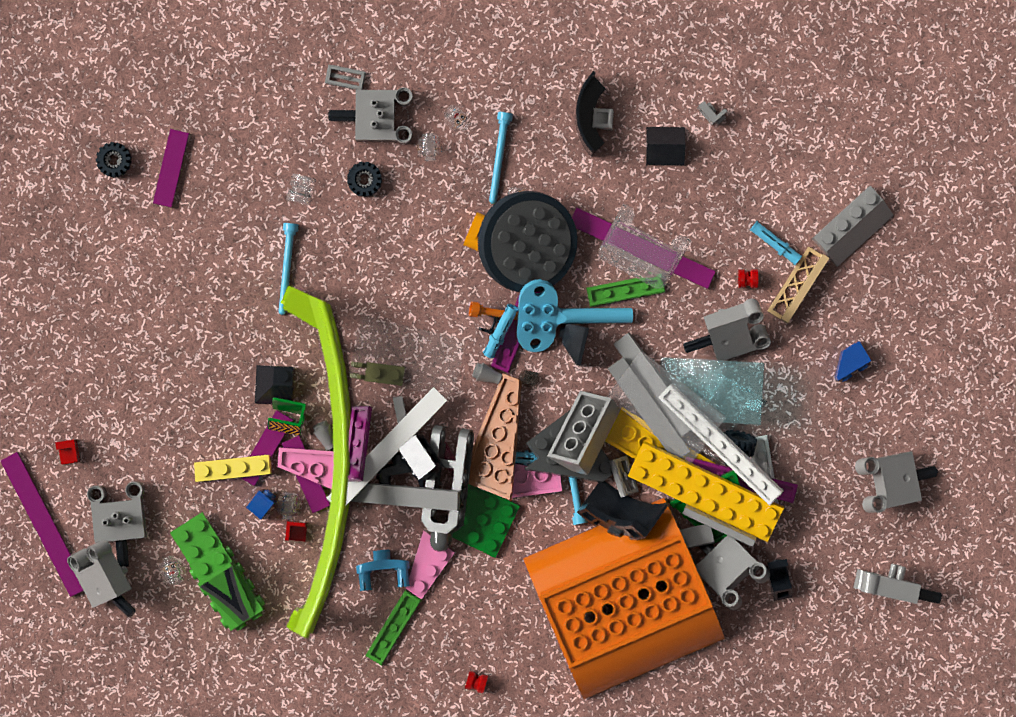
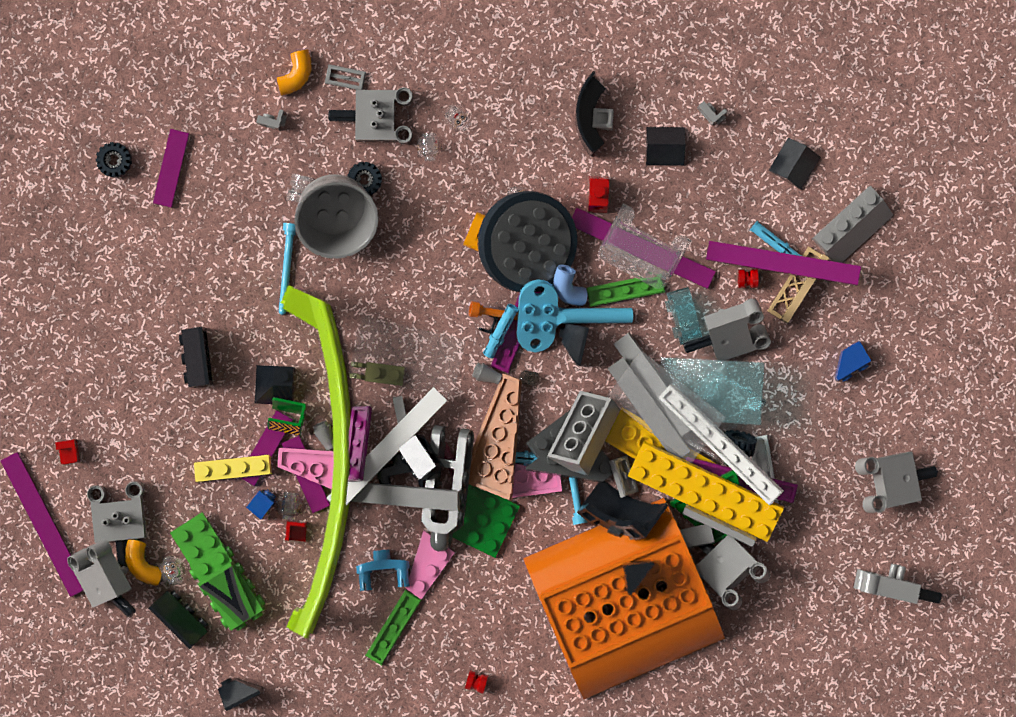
(137, 564): none -> light orange cylinder
(179, 618): none -> black slope
(196, 357): none -> black slope
(237, 692): none -> black slope
(269, 121): none -> light grey bracket
(298, 76): none -> light orange cylinder
(335, 217): none -> light grey piece
(504, 120): medium azure piece -> none
(565, 290): none -> light blue cylinder
(598, 194): none -> red torso
(635, 572): none -> black slope
(684, 315): none -> clear light blue brick
(779, 579): black brick -> none
(783, 263): none -> magenta tile
(794, 163): none -> black slope

